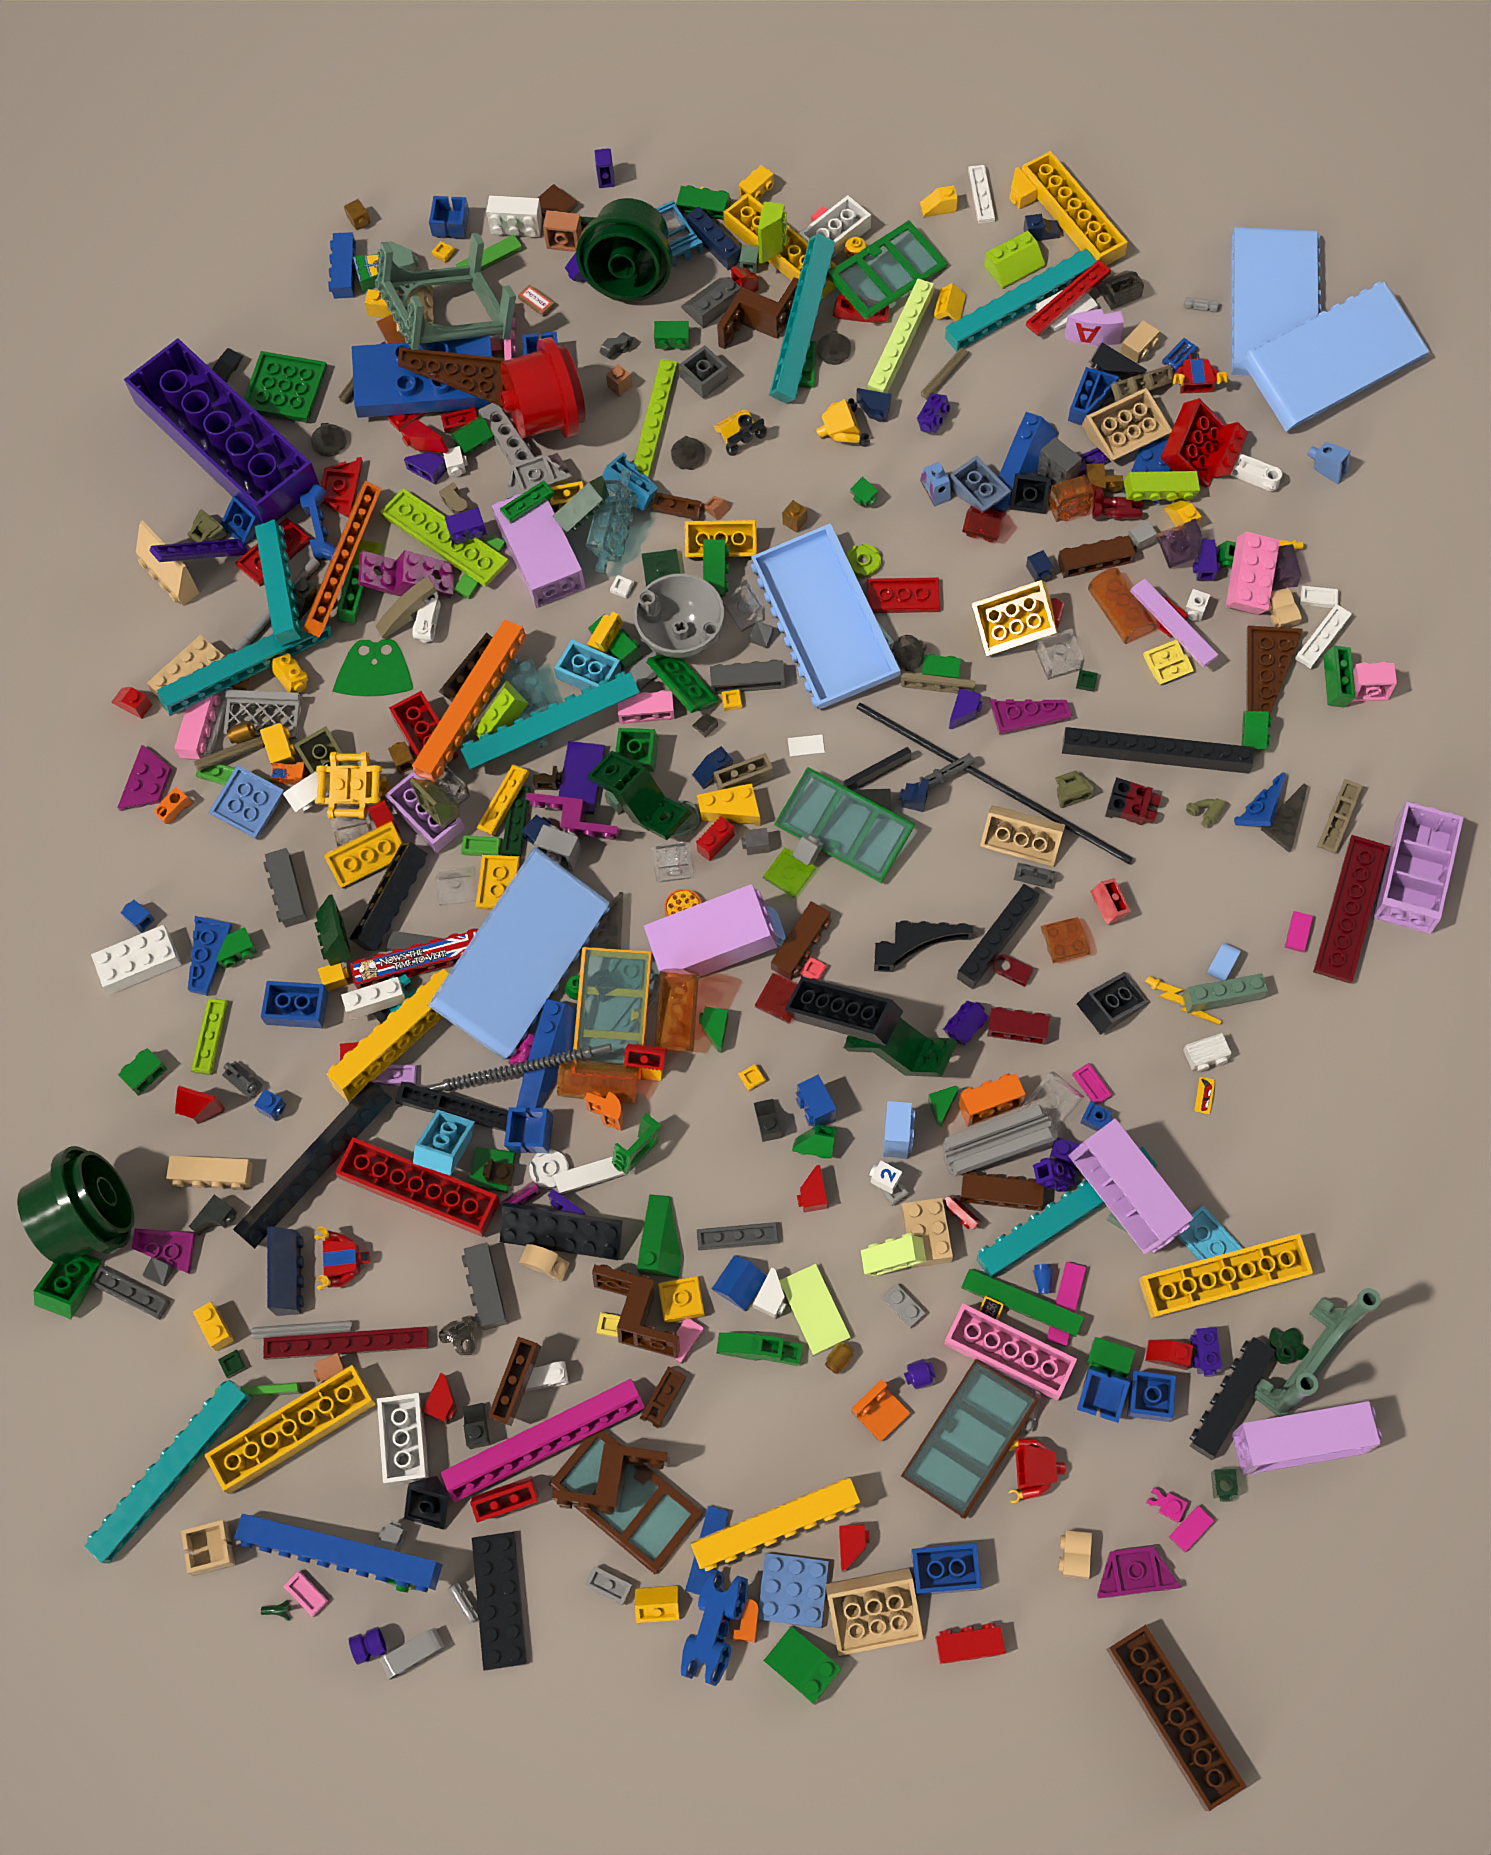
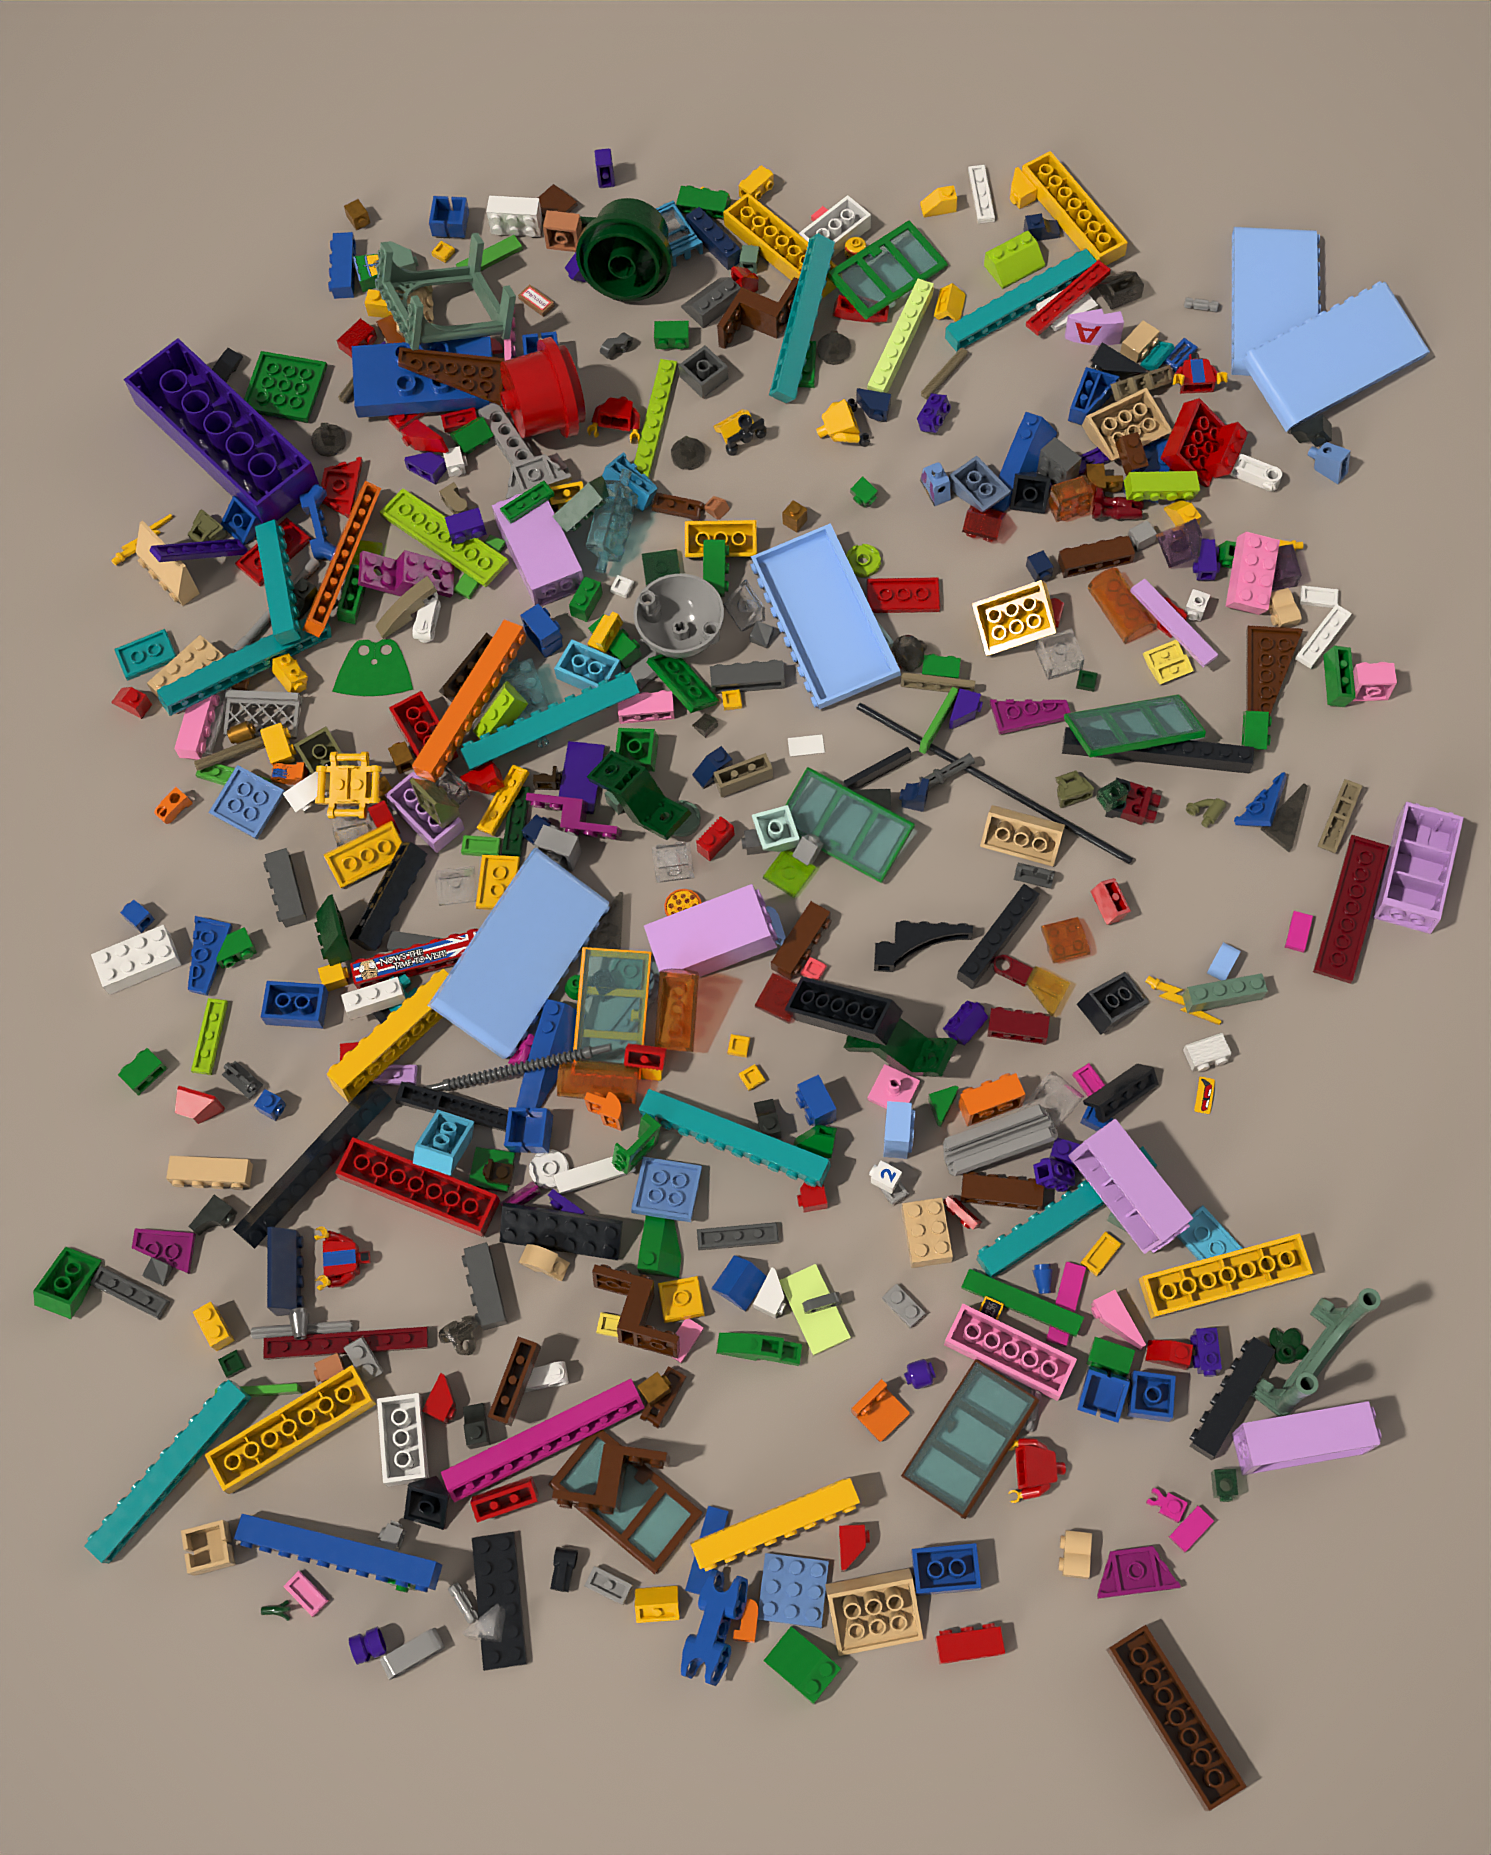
(76, 1207): dark green piece -> none
(130, 548): none -> yellow piece
(145, 654): none -> teal tile
(145, 781): magenta wing -> none
(299, 1322): none -> flat silver cone
(358, 334): none -> red brick
(363, 1359): none -> light grey plate
(484, 779): none -> red slope
(489, 1626): none -> clear slope
(542, 630): none -> blue piece
(564, 1563): none -> black piece
(585, 599): none -> green brick
(616, 414): none -> red torso
(618, 380): nougat brick -> none
(654, 1388): none -> pearl gold brick
(666, 1189): none -> medium blue plate
(714, 1025): green slope -> none
(733, 804): yellow wedge -> none
(736, 1138): none -> teal brick
(738, 1046): none -> yellow tile
(772, 230): lime slope -> none
(776, 829): none -> light aqua slope
(822, 1302): none -> dark grey beam
(839, 1357): pearl gold brick -> none
(893, 1086): none -> bright pink tile
(893, 1255): yellowish green brick -> none
(938, 720): none -> bright green tile
(1047, 988): none -> clear yellow wing
(1100, 1253): none -> yellow tile
(1109, 802): none -> clear green brick
(1115, 1316): none -> bright pink slope
(1122, 1091): none -> black panel
(1131, 453): none -> reddish brown brick
(1134, 725): none -> clear light blue door
(1157, 355): none -> teal tile
(1314, 430): none -> pearl dark grey arch

